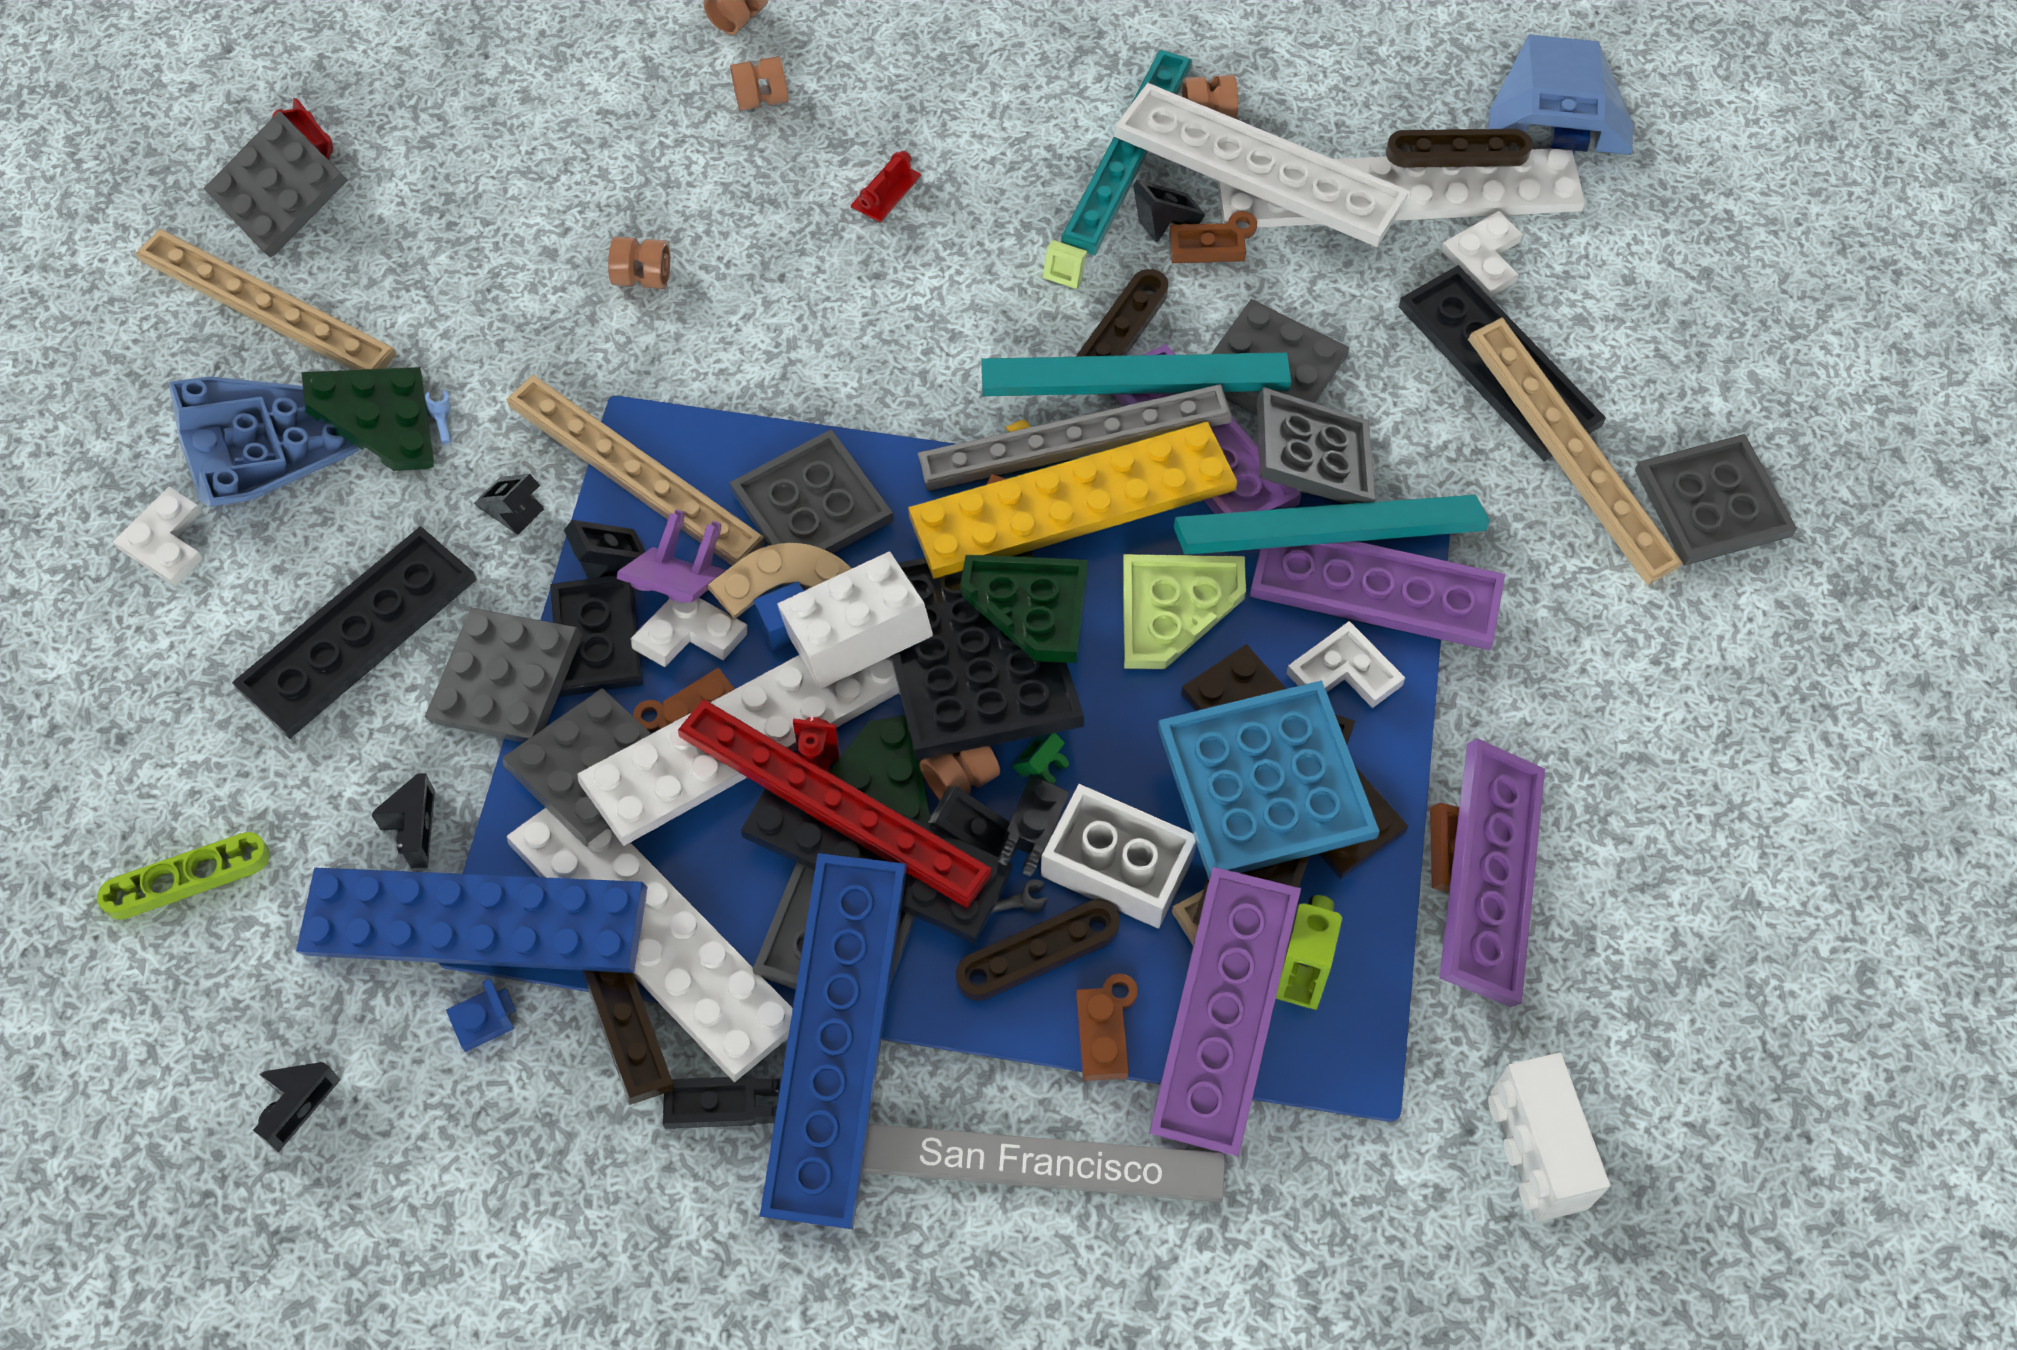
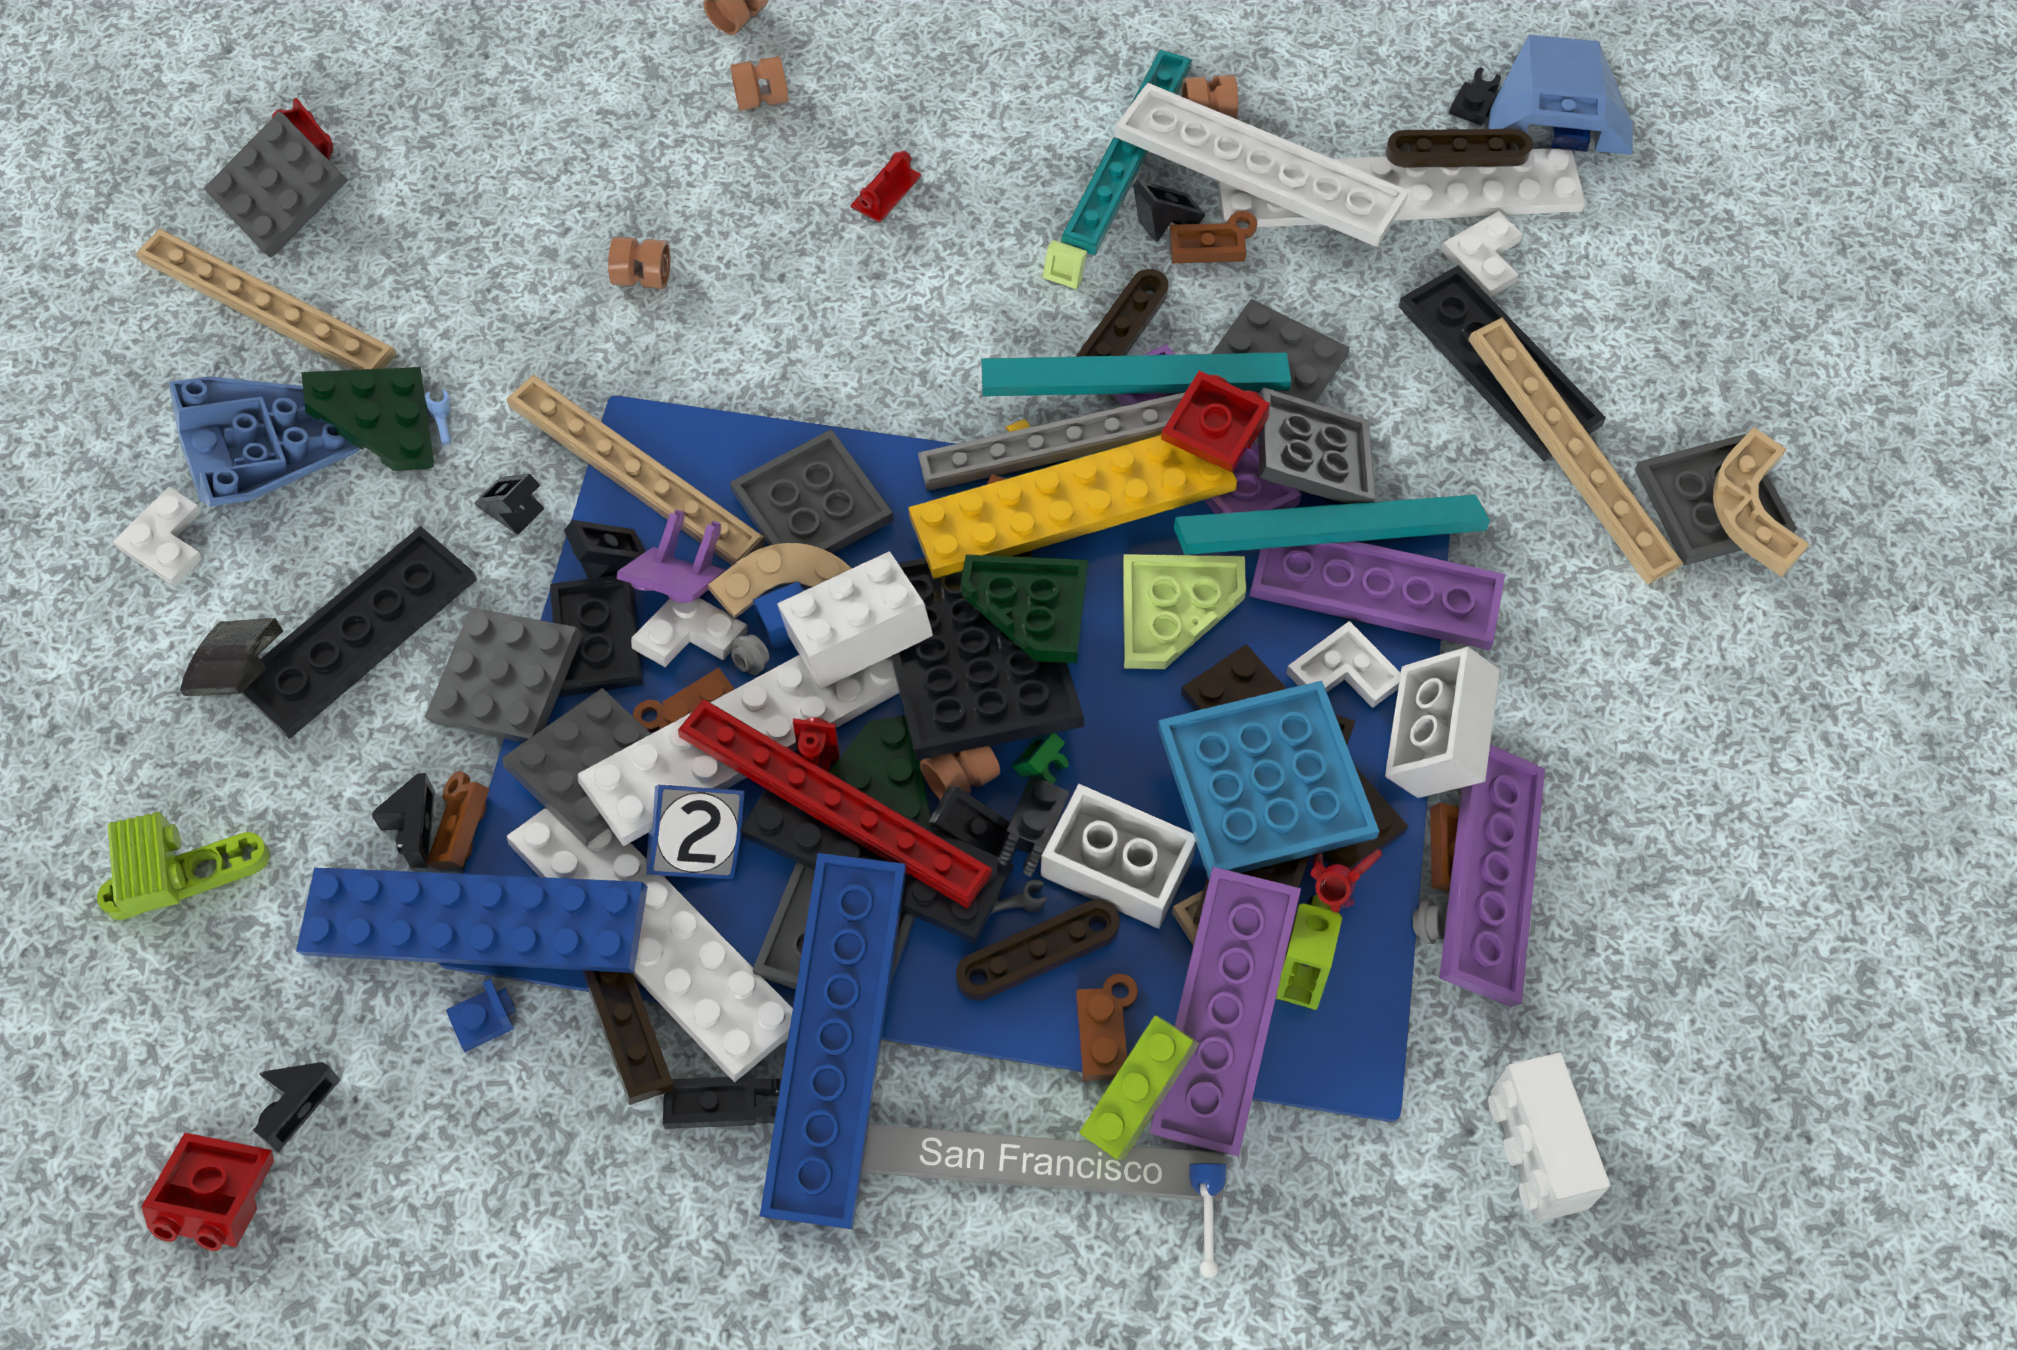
(145, 863): none -> lime brick
(207, 1191): none -> red plate
(229, 657): none -> clear smoke slope
(459, 821): none -> dark orange hinge
(695, 832): none -> slope
(749, 654): none -> light grey plate
(1139, 1088): none -> lime brick
(1208, 1181): none -> hinge
(1216, 421): none -> red plate
(1337, 881): none -> red plant
(1429, 921): none -> light grey plate
(1443, 723): none -> white brick
(1475, 99): none -> black plate
(1741, 509): none -> tan plate

